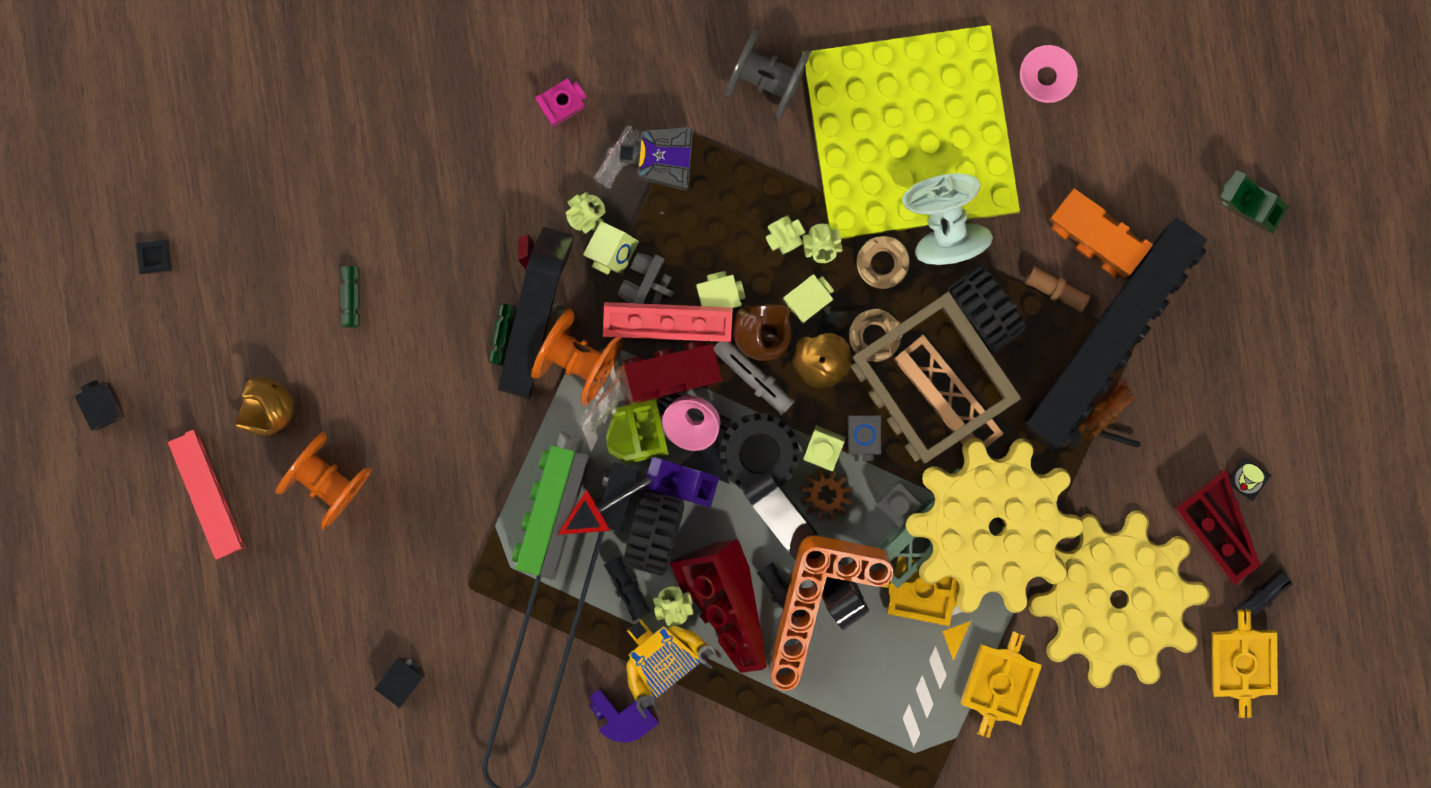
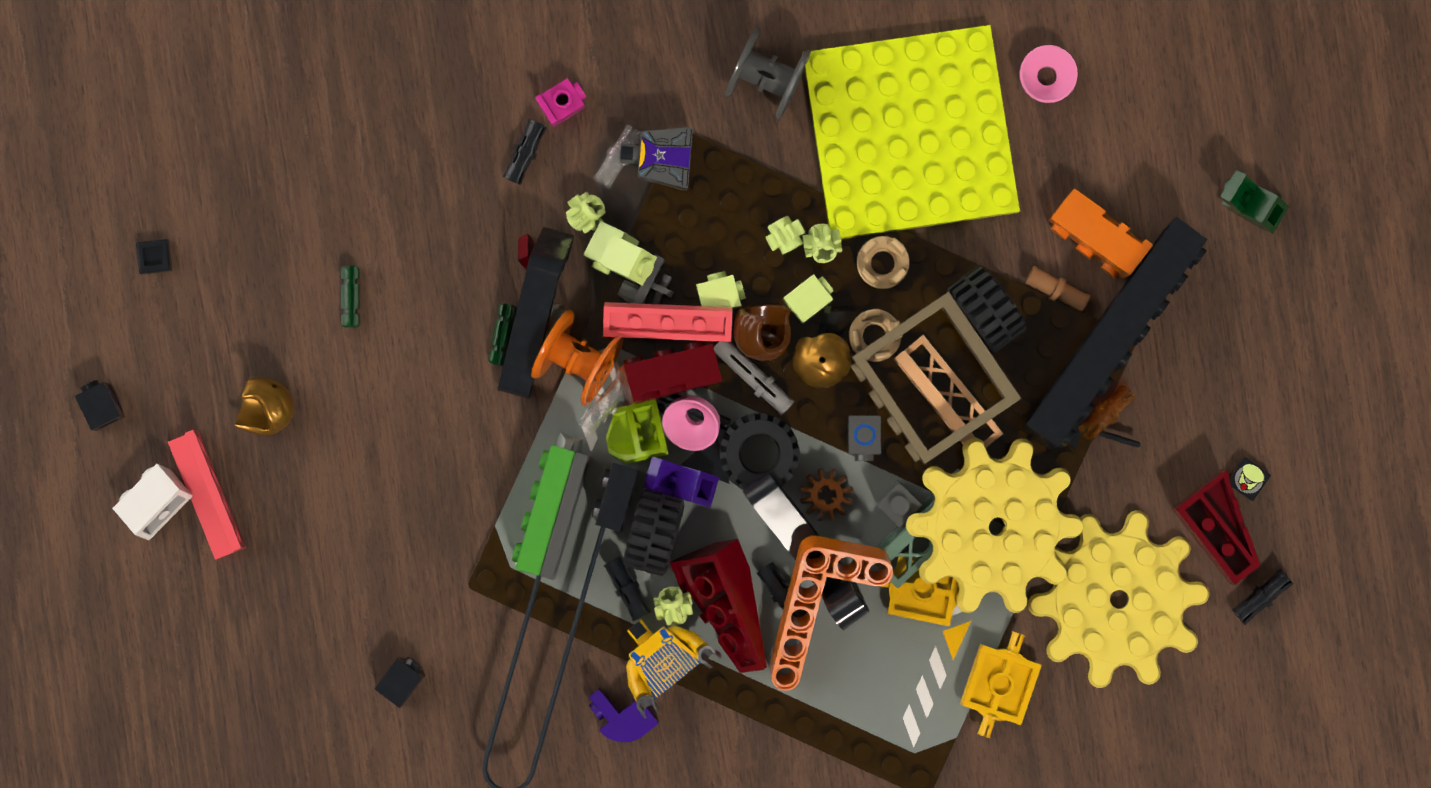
(152, 501): none -> white brick
(323, 480): orange piece -> none
(524, 151): none -> black pin
(587, 516): piece -> none
(628, 260): none -> yellowish green brick
(824, 448): yellowish green brick -> none
(952, 237): light aqua piece -> none
(1244, 663): yellow plate -> none

